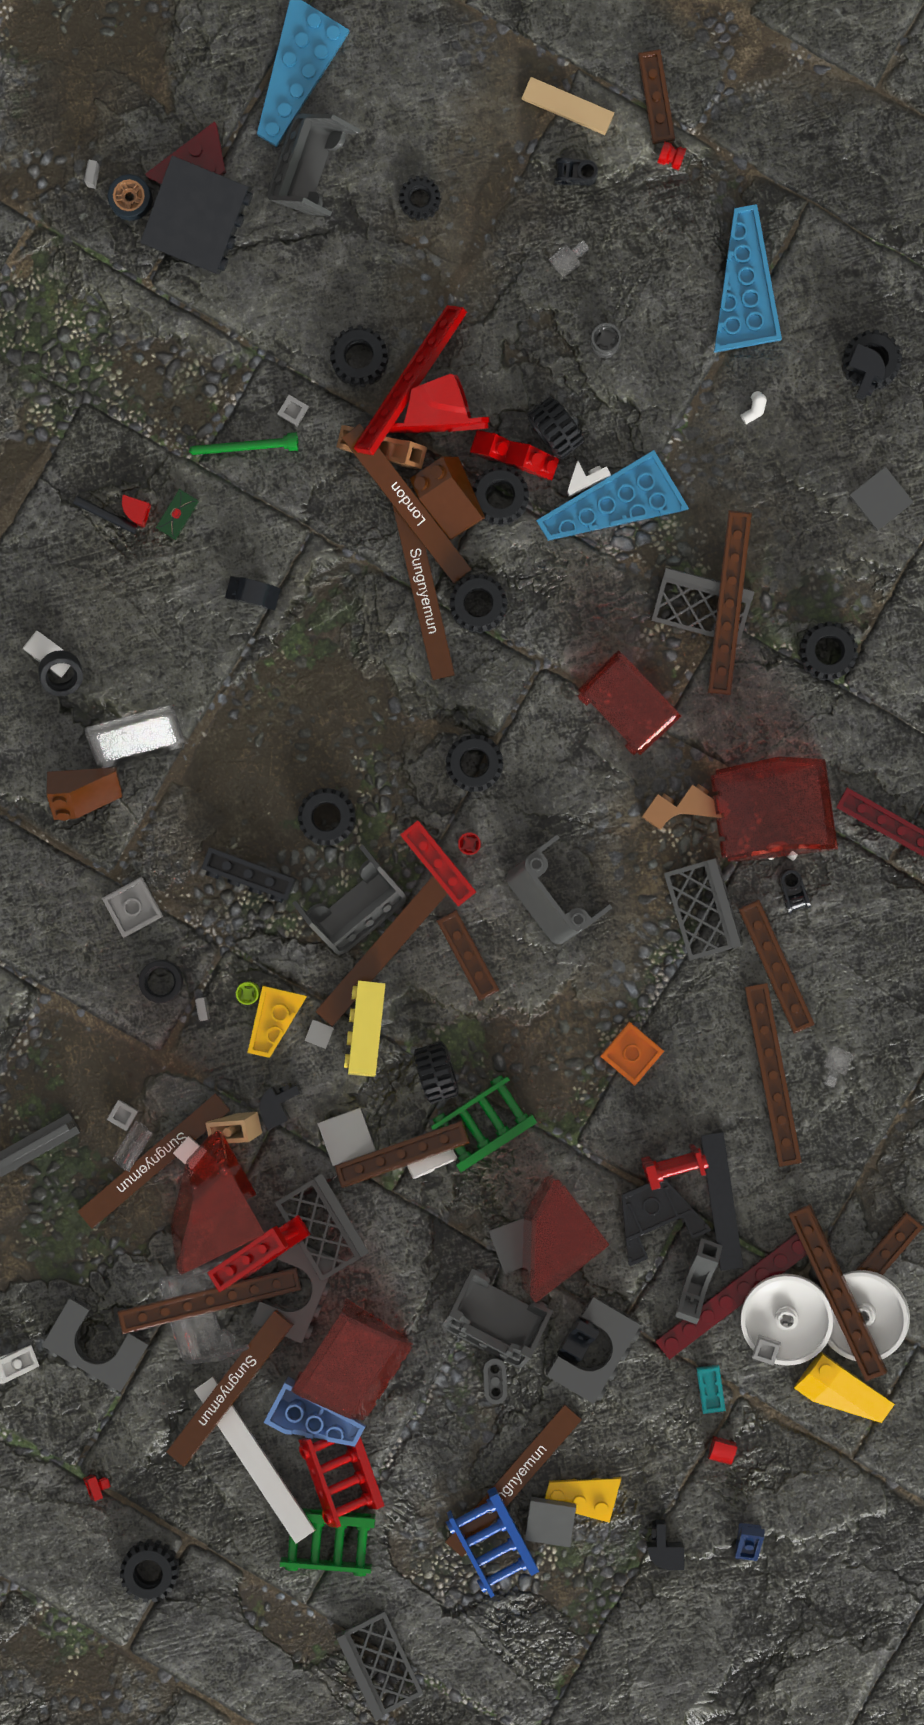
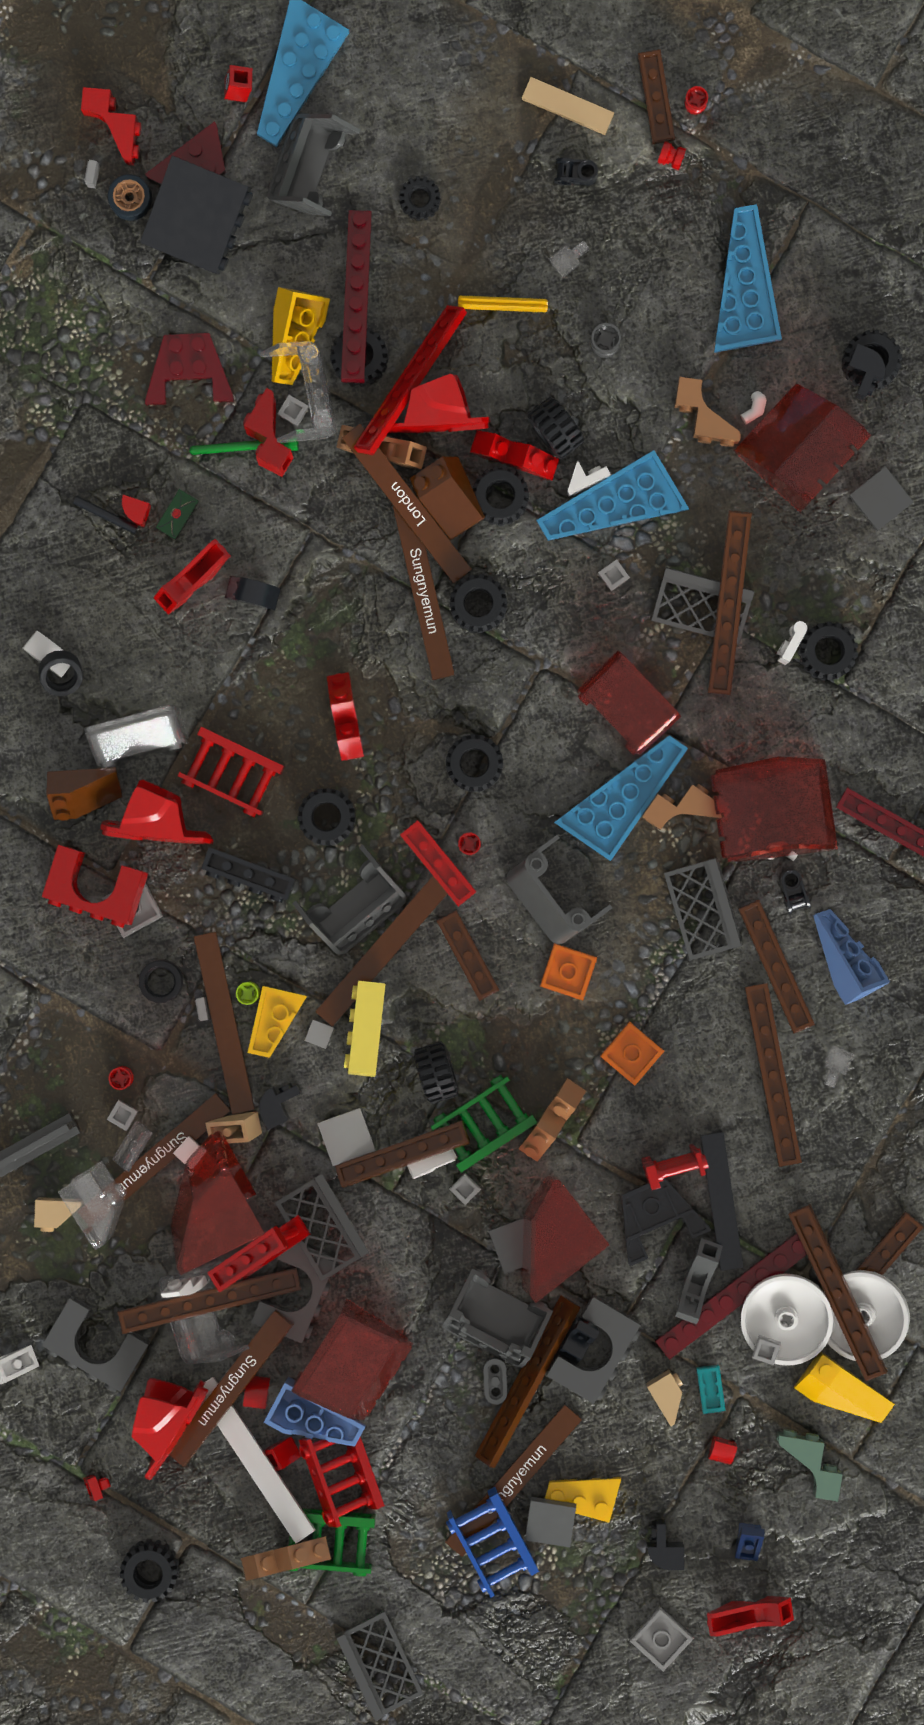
(50, 1213): none -> tan slope
(63, 889): none -> red arch
(95, 1203): none -> clear windscreen
(121, 1077): none -> red wheel
(124, 127): none -> red arch
(155, 816): none -> red piece
(164, 1417): none -> red piece
(184, 1287): none -> white slope
(187, 359): none -> dark red wing
(192, 577): none -> red arch
(224, 1023): none -> reddish brown tile
(238, 83): none -> red brick
(249, 759): none -> red fence
(257, 1393): none -> red brick
(262, 426): none -> red arch
(282, 1453): none -> red brick
(285, 1558): none -> medium nougat arch
(295, 319): none -> yellow wedge
(317, 390): none -> clear windscreen
(345, 716): none -> red arch
(356, 296): none -> dark red plate
(465, 1188): none -> light grey tile
(503, 303): none -> yellow axle
(527, 1383): none -> reddish brown plate
(552, 1120): none -> medium nougat arch
(568, 971): none -> orange tile
(613, 575): none -> light grey plate
(616, 807): none -> dark azure wing
(661, 1638): none -> light grey tile
(667, 1394): none -> tan slope
(697, 96): none -> red wheel
(707, 424): none -> medium nougat arch
(745, 1615): none -> red arch
(789, 647): none -> white plate
(800, 444): none -> clear red windscreen
(809, 1452): none -> sand green arch
(849, 966): none -> medium blue wedge

